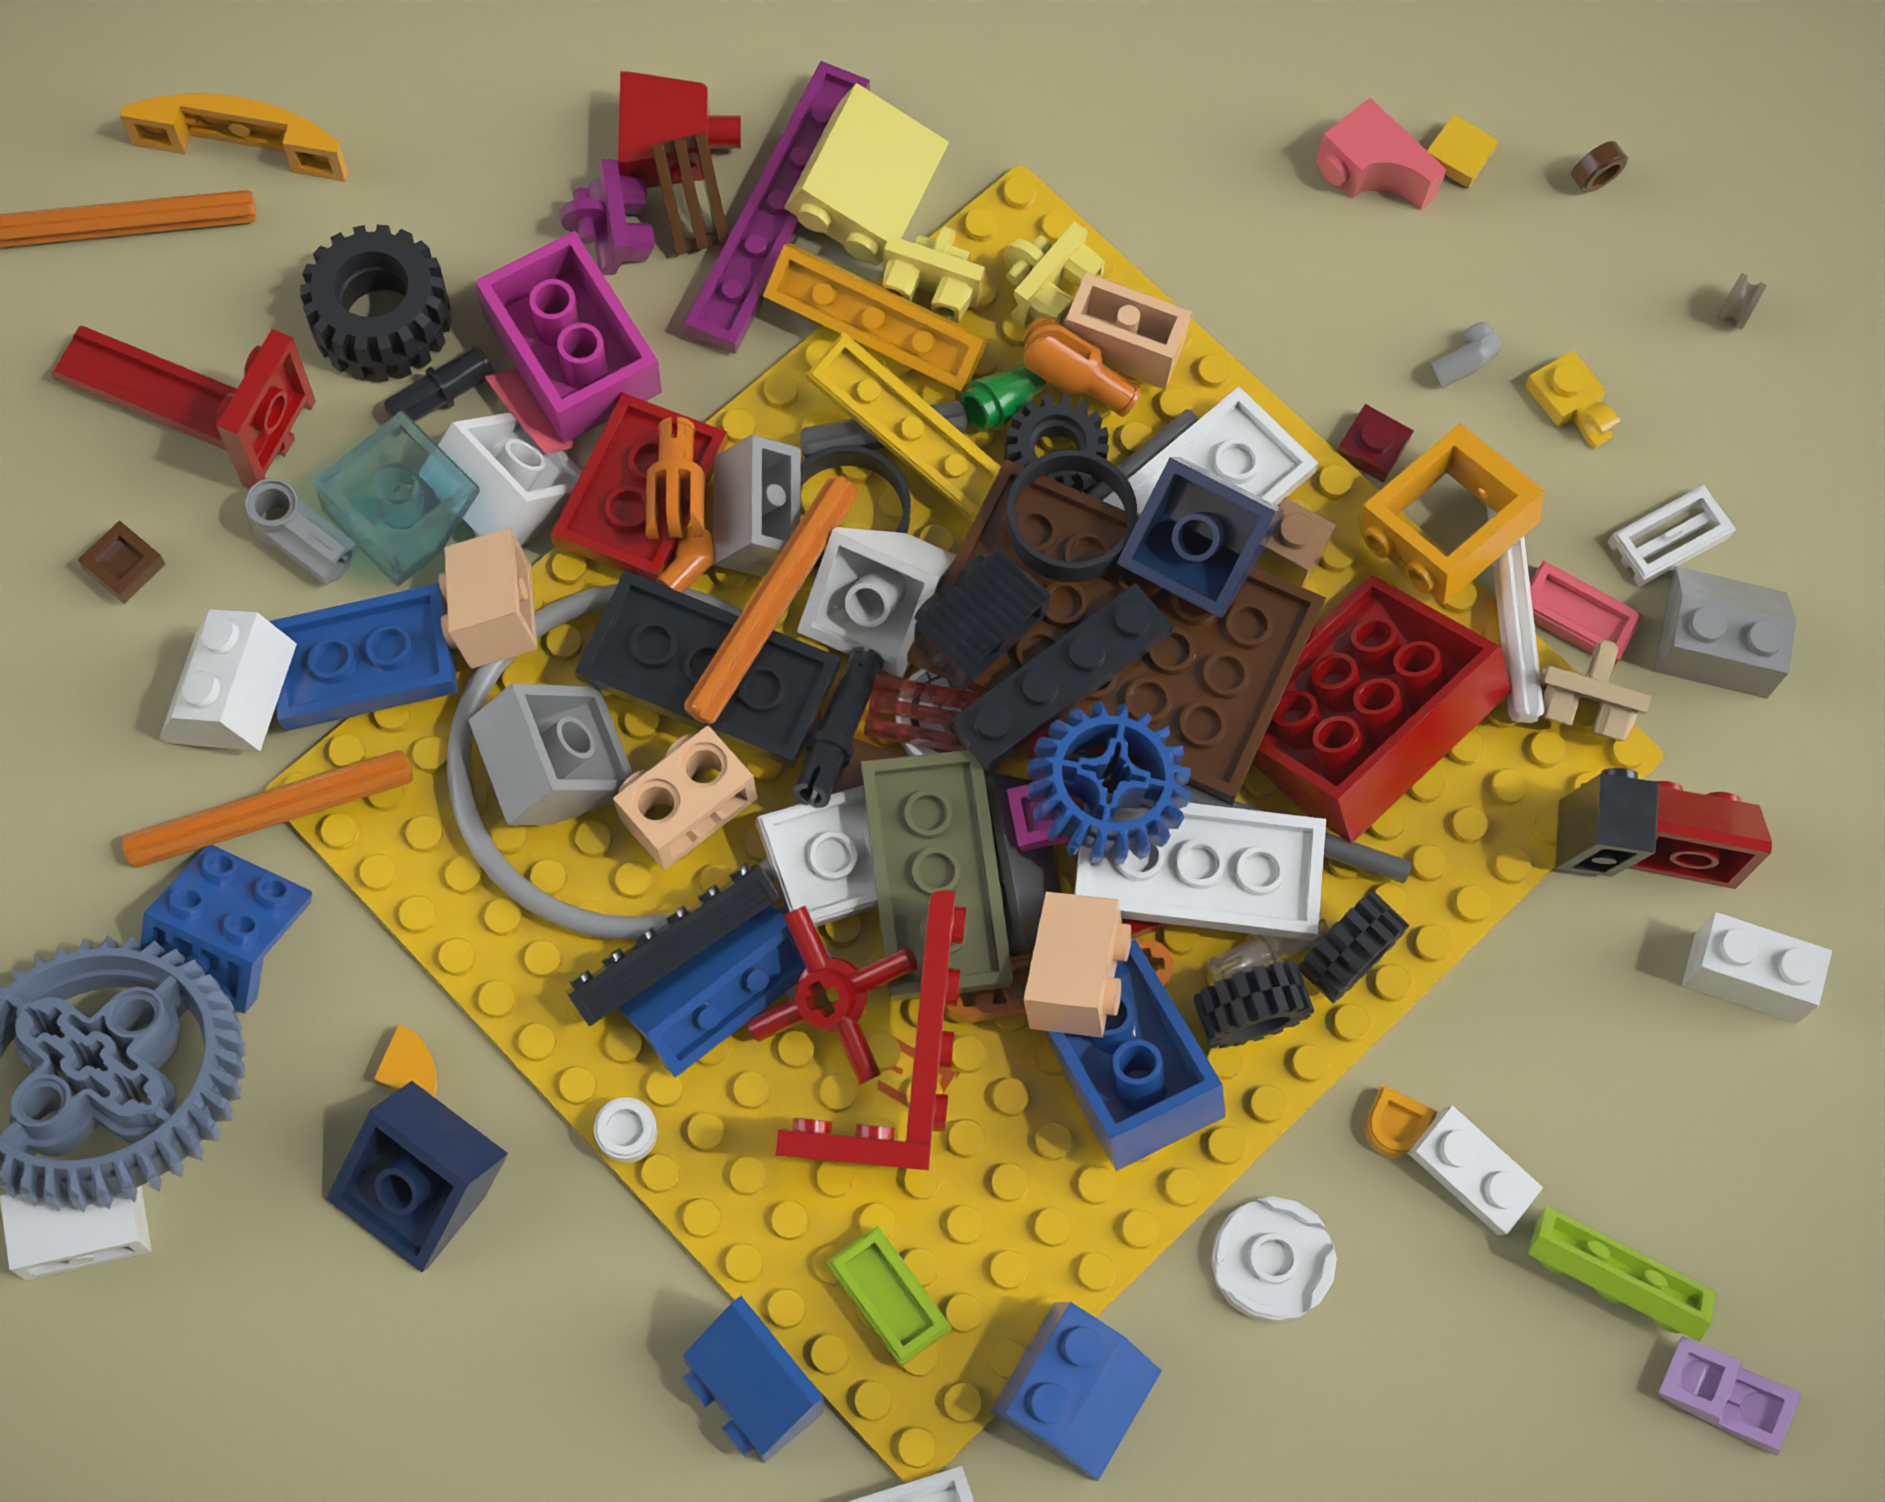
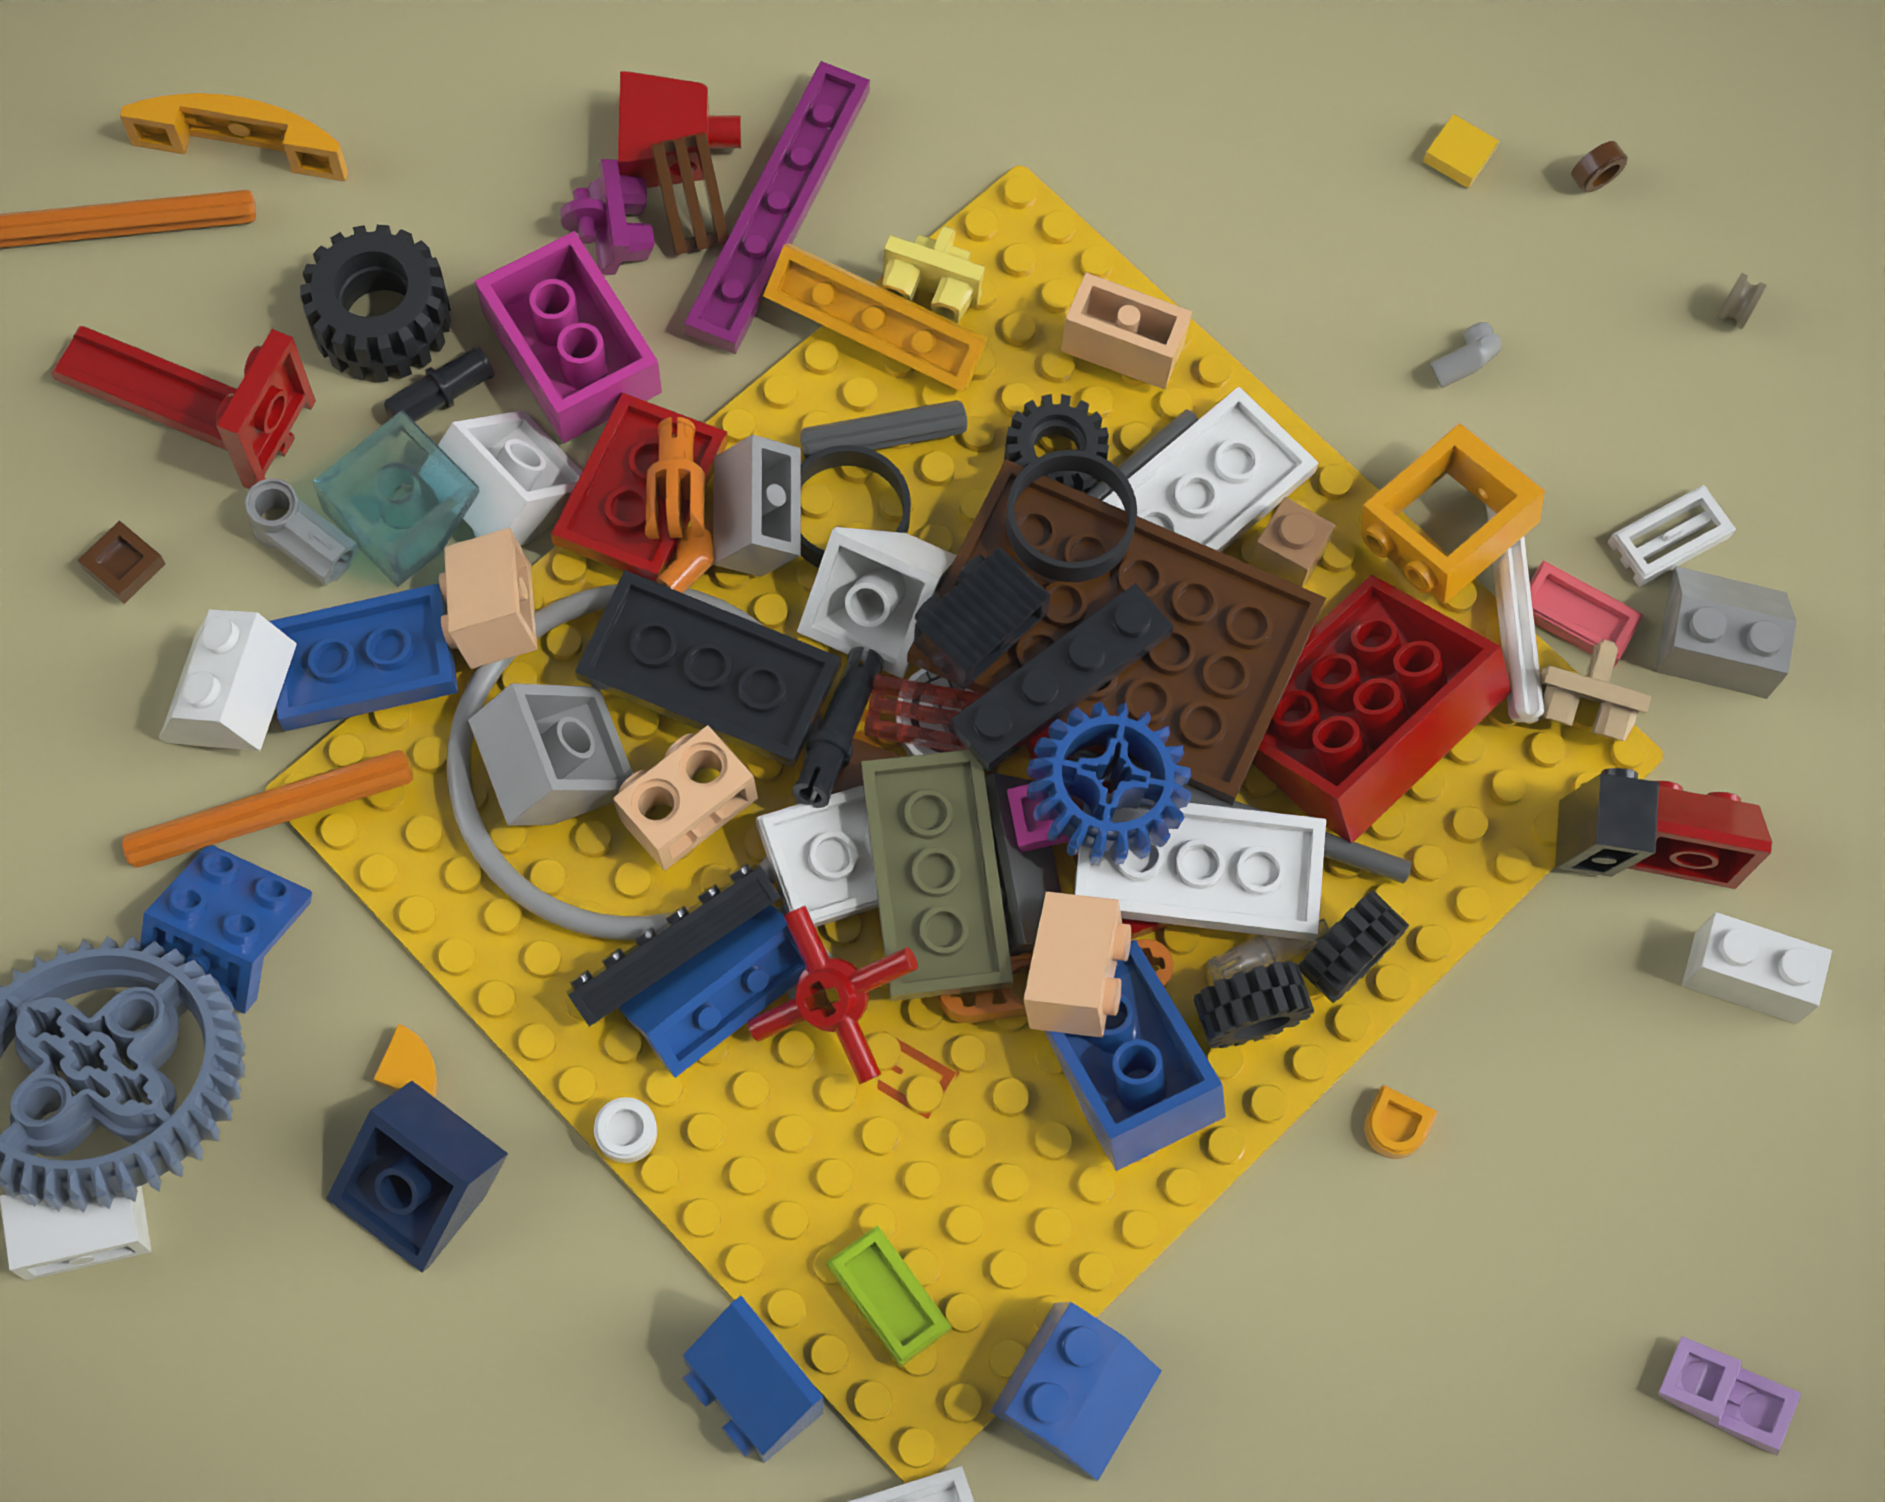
(524, 407): coral sticker -> none
(770, 600): orange axle -> none
(866, 174): light yellow brick -> none
(905, 424): yellow tile -> none
(932, 1051): red bracket -> none
(997, 397): green cone -> none
(1046, 270): light yellow hips -> none
(1076, 366): orange arm -> none
(1199, 536): dark blue slope -> none
(1282, 1276): white tile -> none
(1374, 443): dark red plate -> none
(1377, 154): coral arch -> none
(1475, 1170): white plate -> none
(1573, 393): yellow plate -> none
(1622, 1274): lime plate -> none

